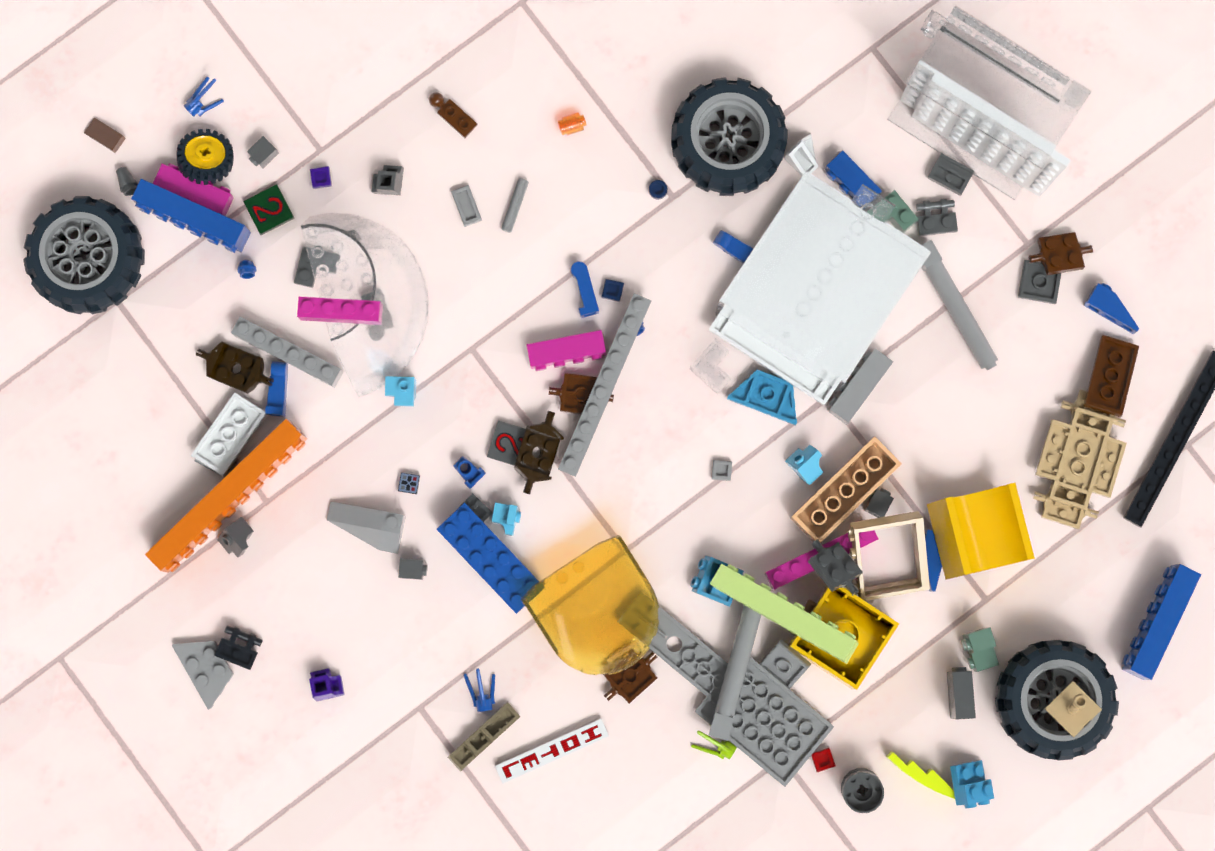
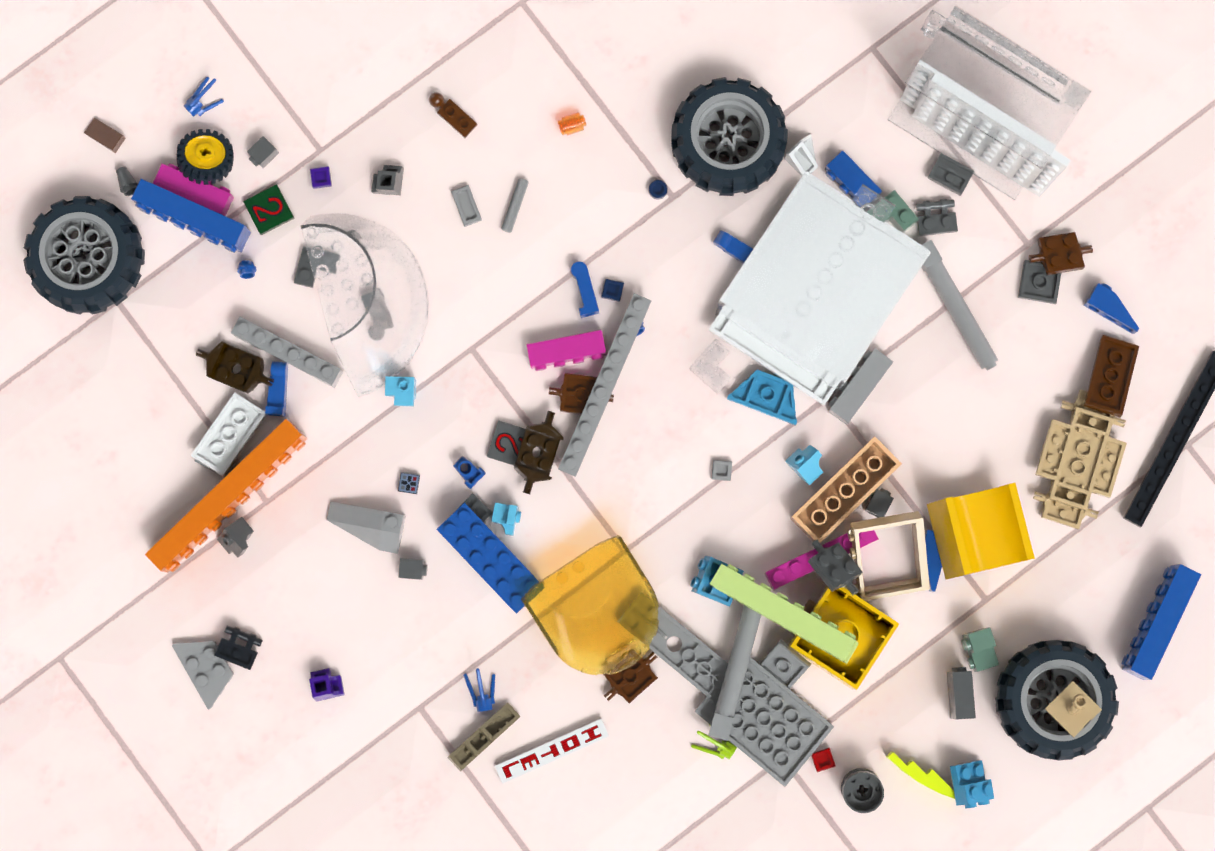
(340, 310): dark pink brick -> none

